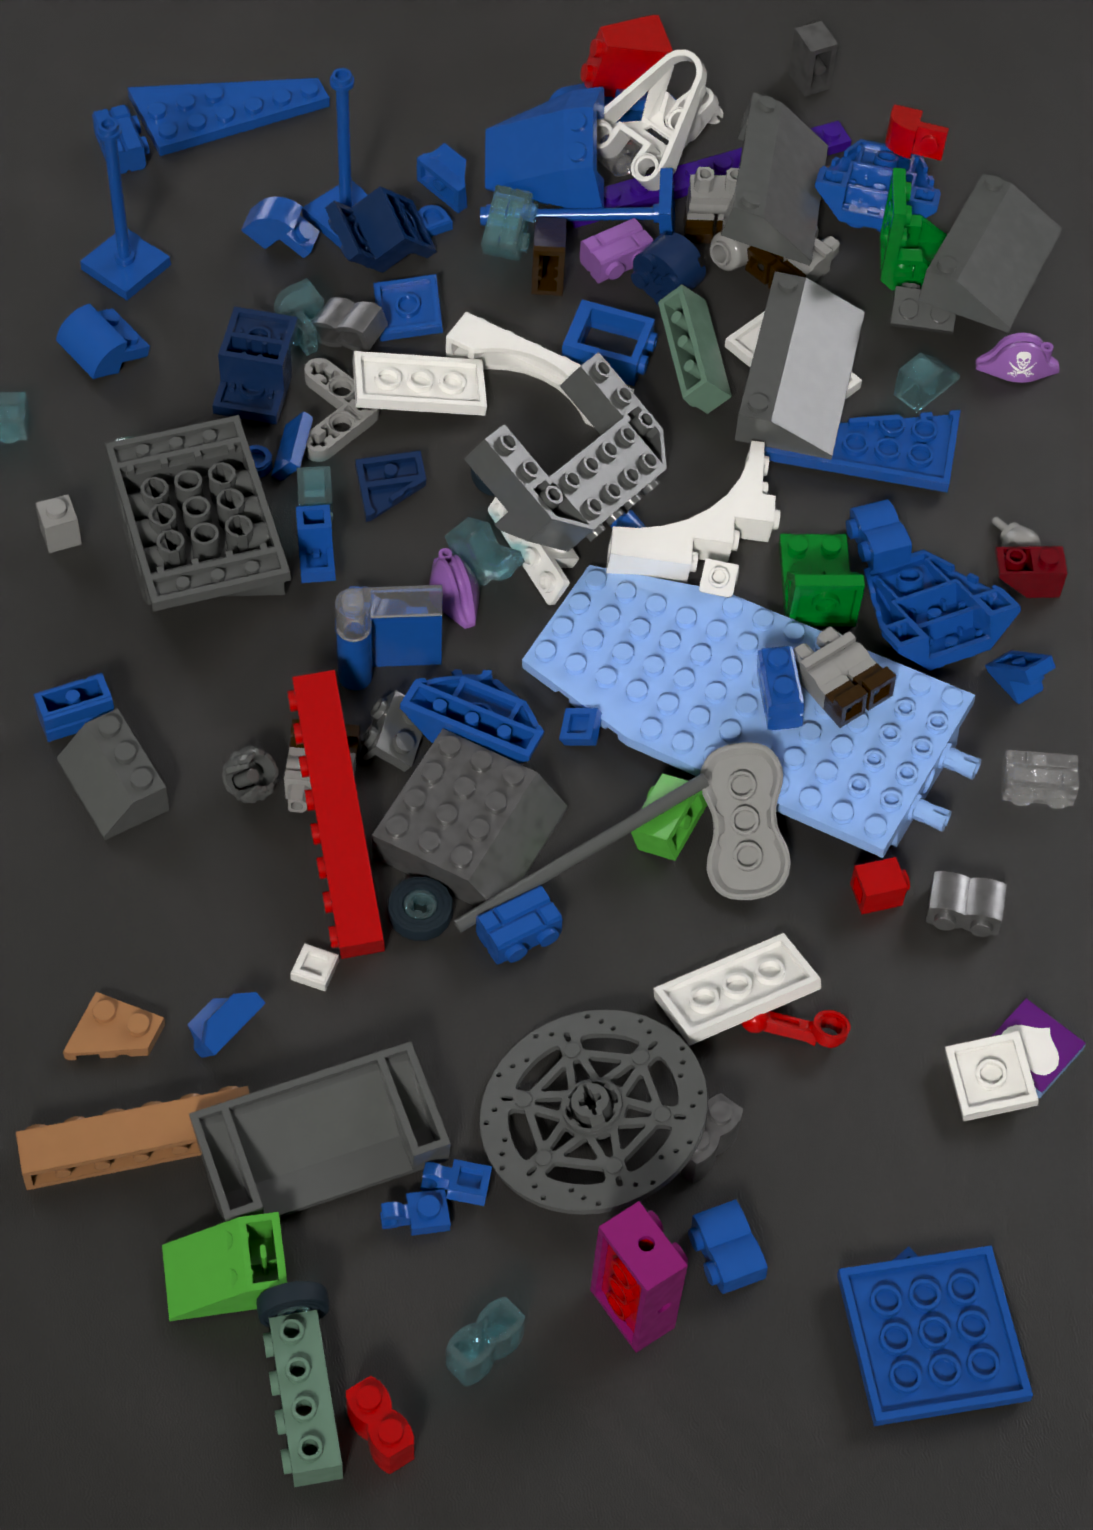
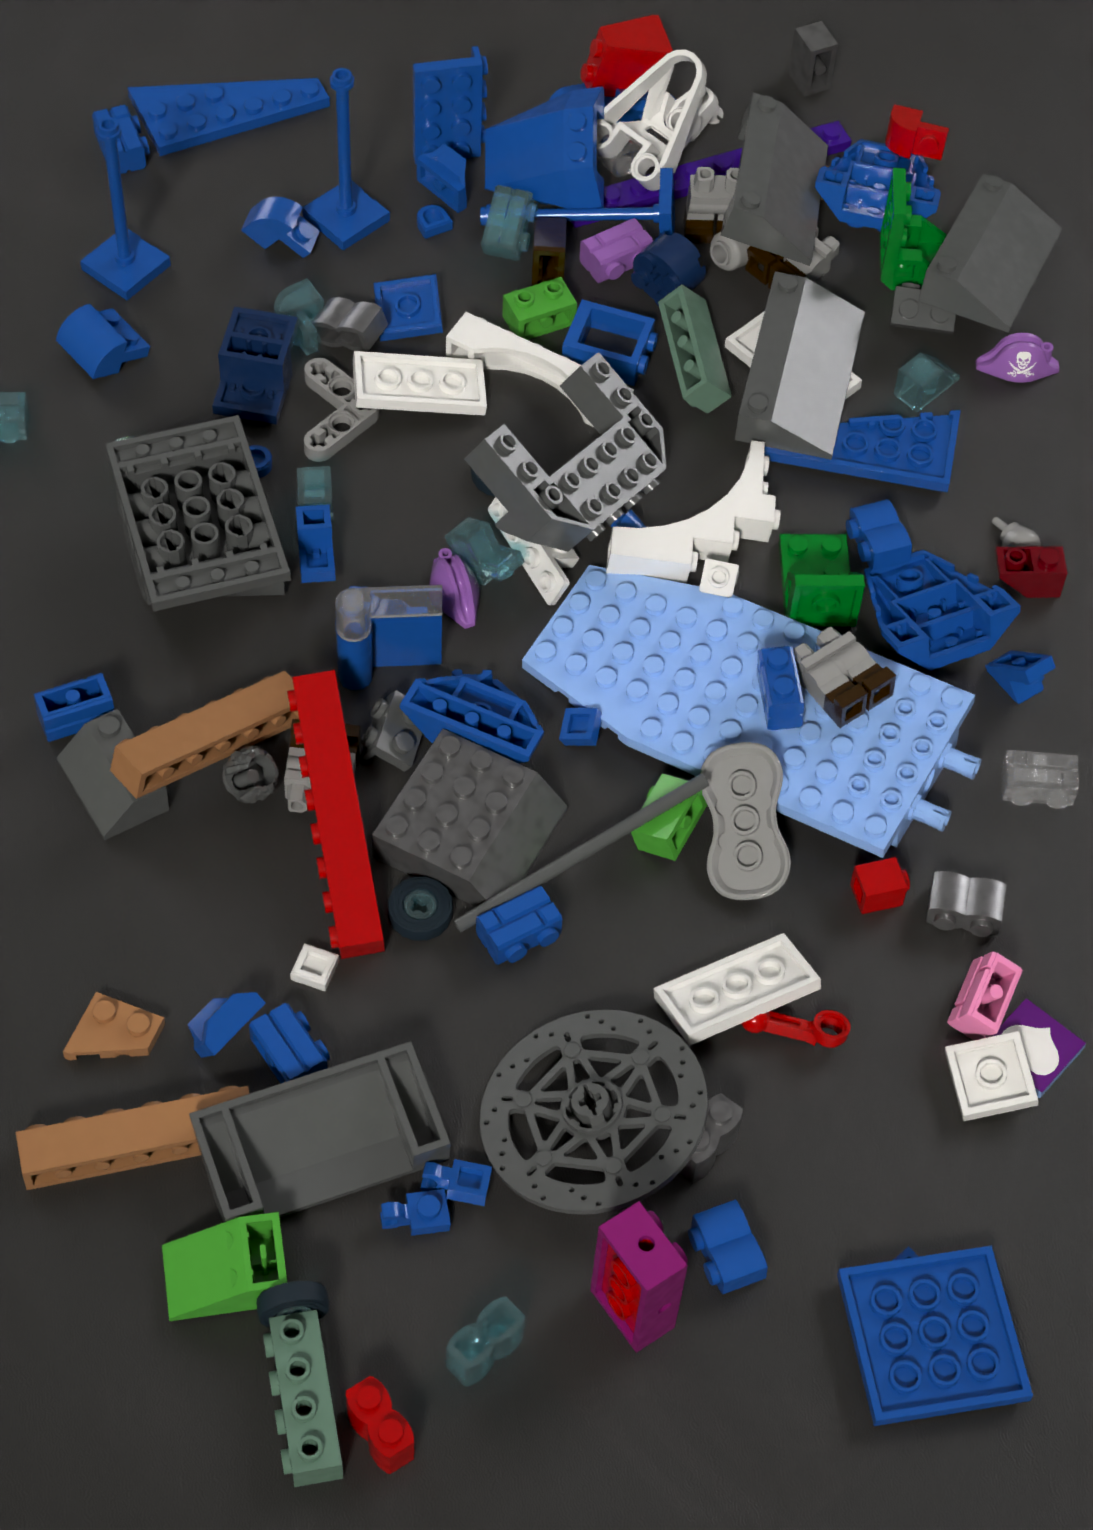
(58, 523): light grey brick -> none
(204, 735): none -> medium nougat brick
(286, 1044): none -> blue brick
(292, 446): blue tile -> none
(380, 230): dark blue bracket -> none
(388, 480): dark blue wing -> none
(450, 105): none -> blue bracket
(539, 309): none -> bright green brick
(985, 996): none -> bright pink brick

